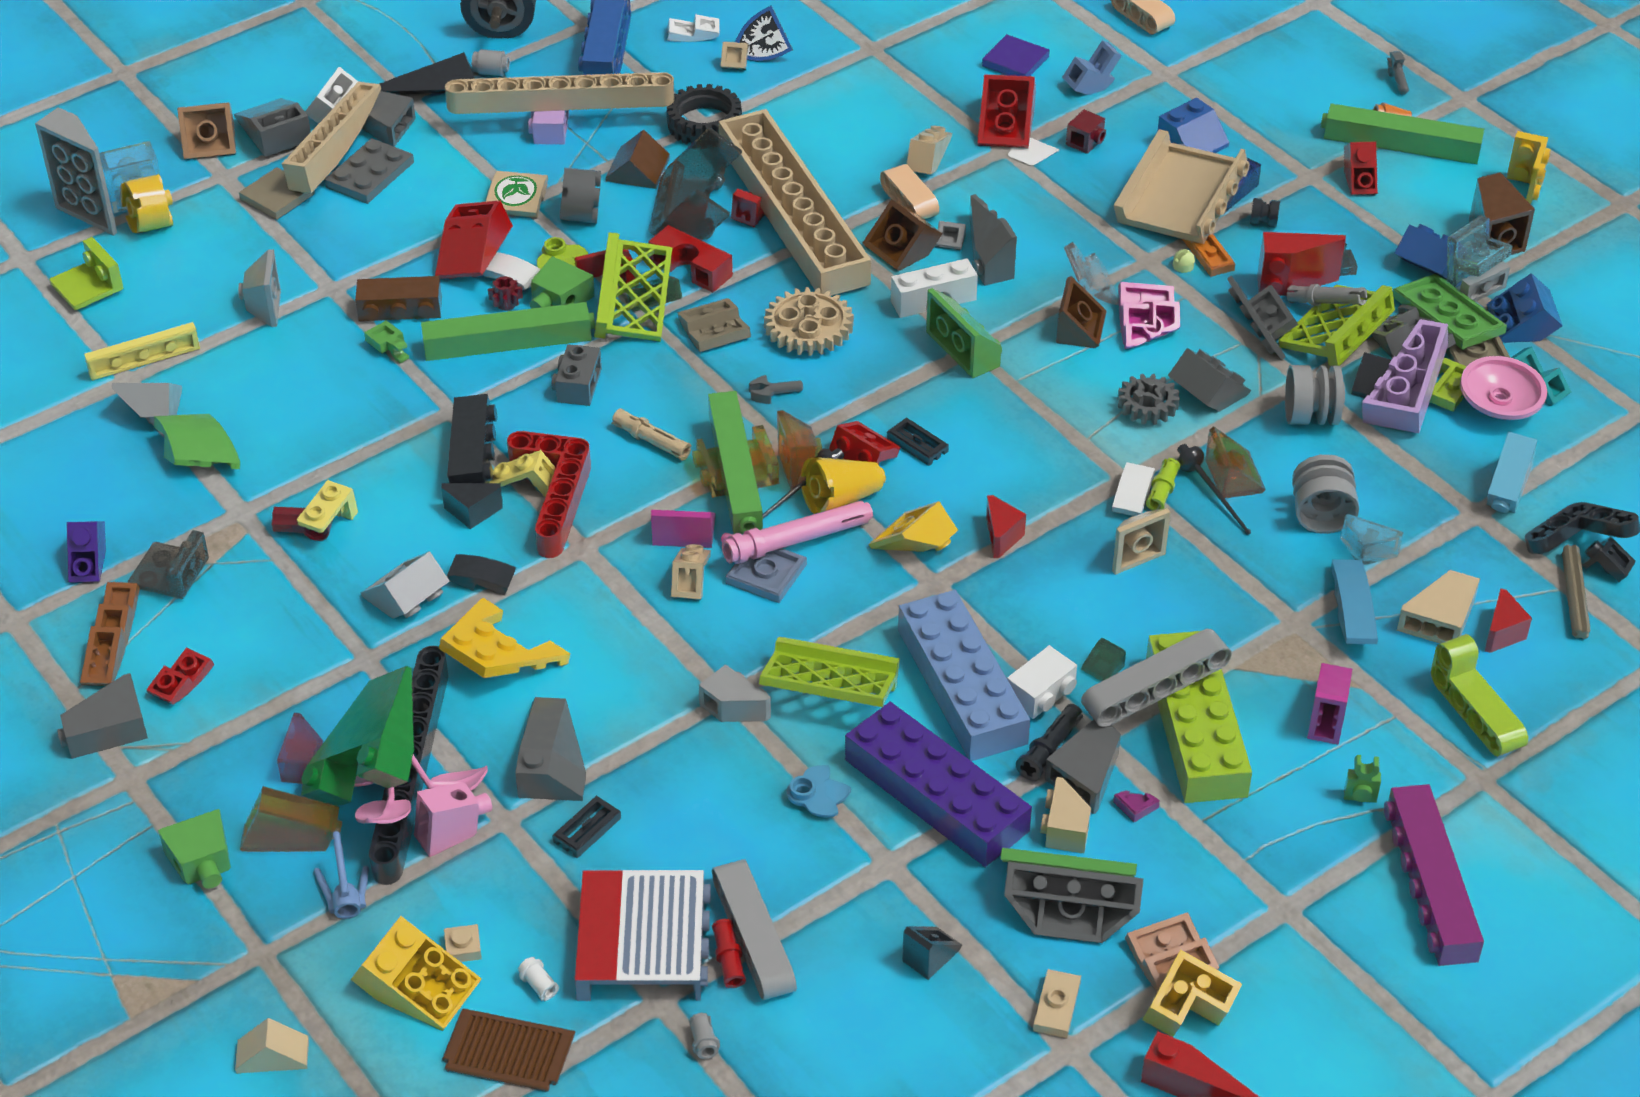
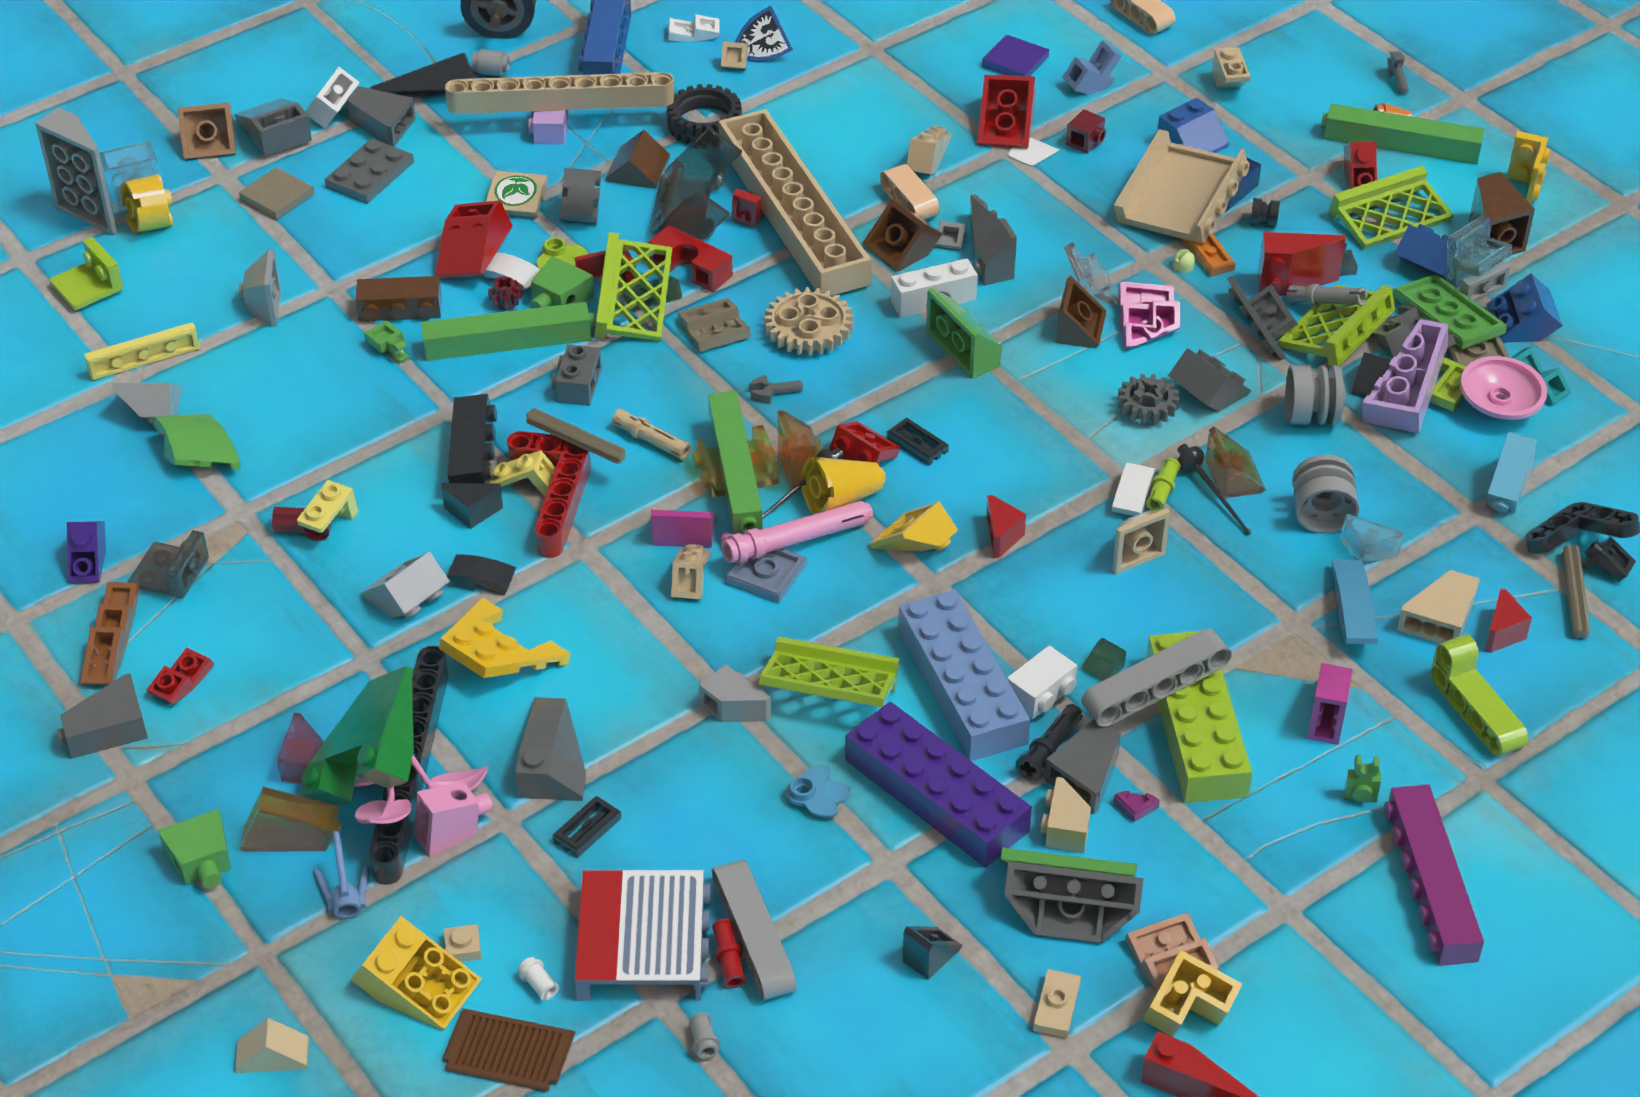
(330, 139): tan slope -> none
(576, 436): none -> dark tan axle
(1229, 68): none -> tan slope
(1380, 194): none -> lime fence

